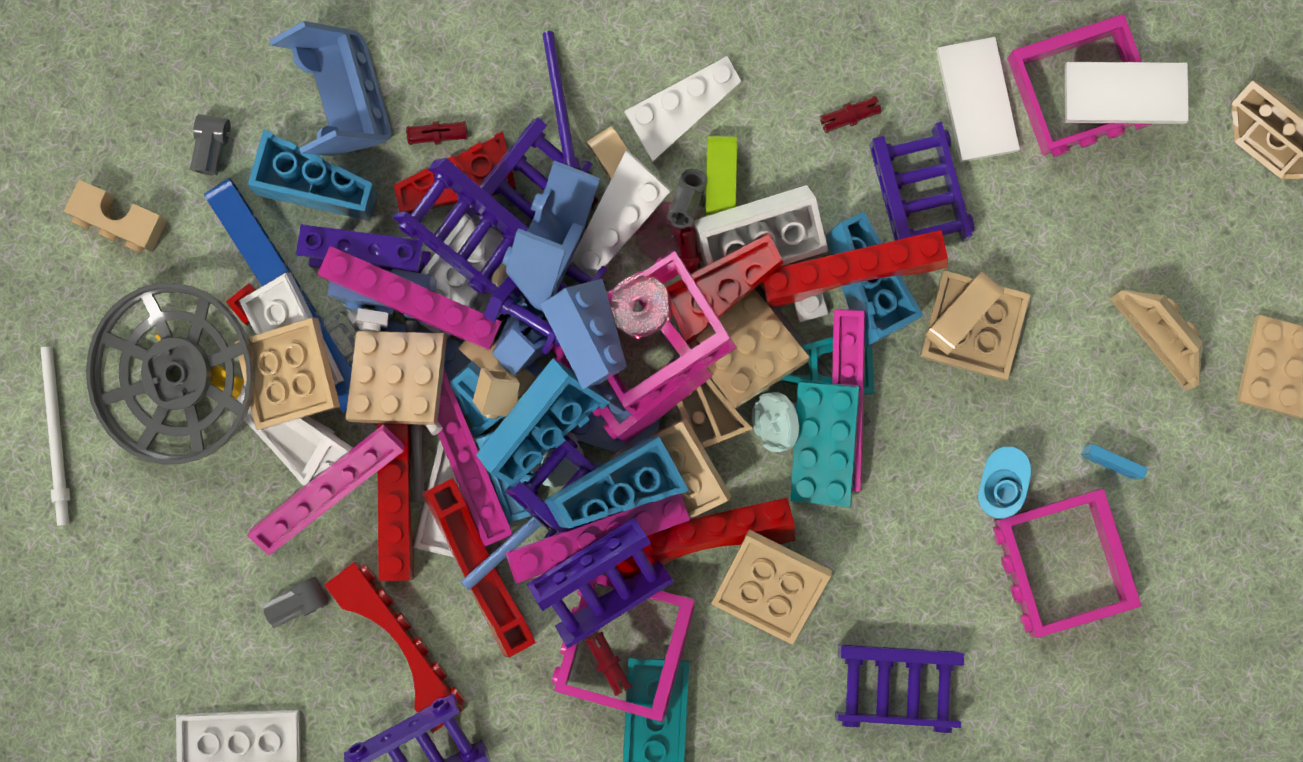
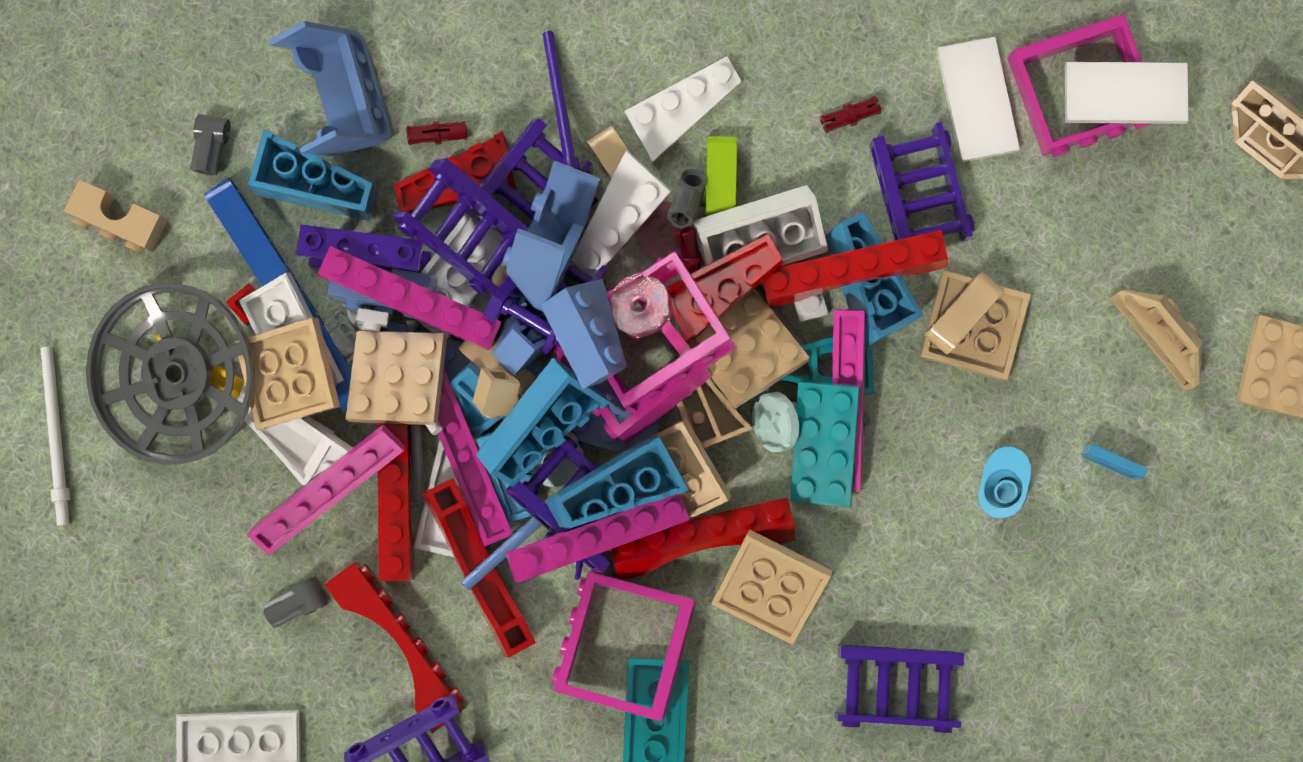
(587, 565): dark purple fence -> none
(608, 663): dark red pin -> none
(1112, 549): dark pink window -> none

